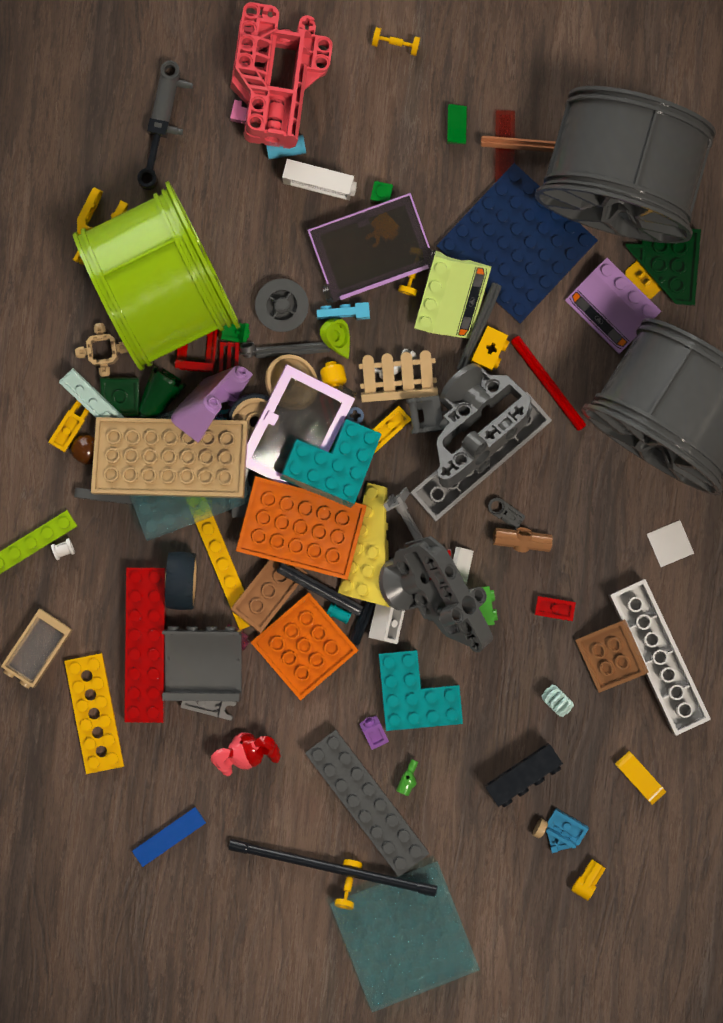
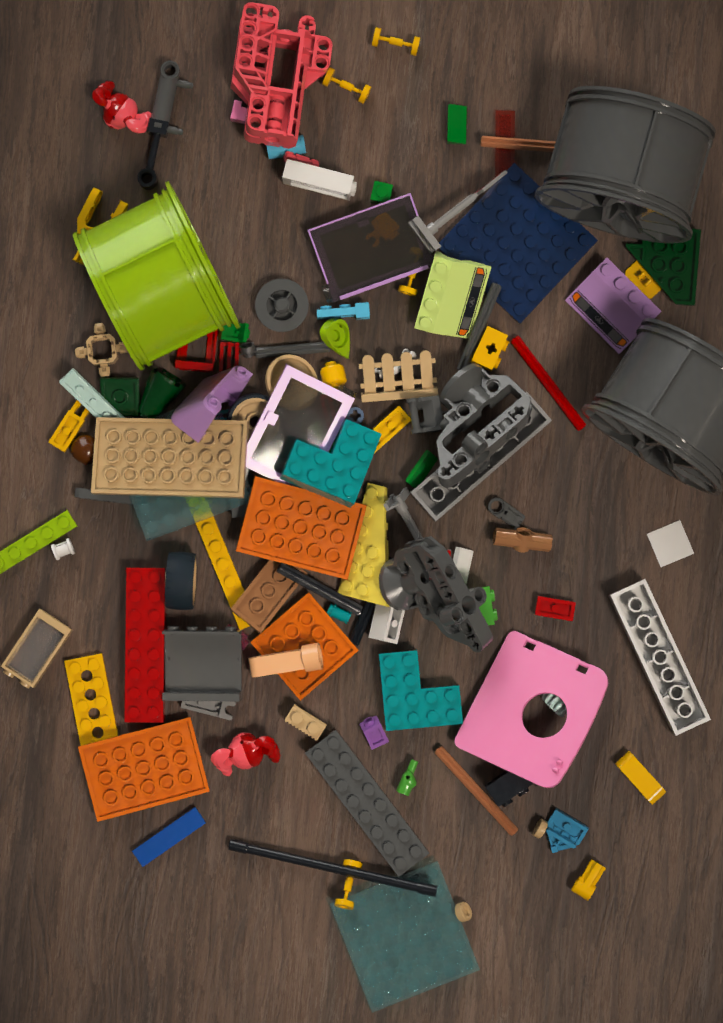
(121, 107): none -> hair
(143, 769): none -> orange plate
(289, 155): none -> coral axle
(305, 722): none -> tan brick
(306, 658): none -> light nougat beam
(346, 85): none -> yellow wheel
(421, 469): none -> green slope
(426, 233): none -> light grey piece
(463, 912): none -> tan tile
(478, 793): none -> nougat axle
(495, 720): none -> bright pink door
(612, 656): medium nougat plate -> none

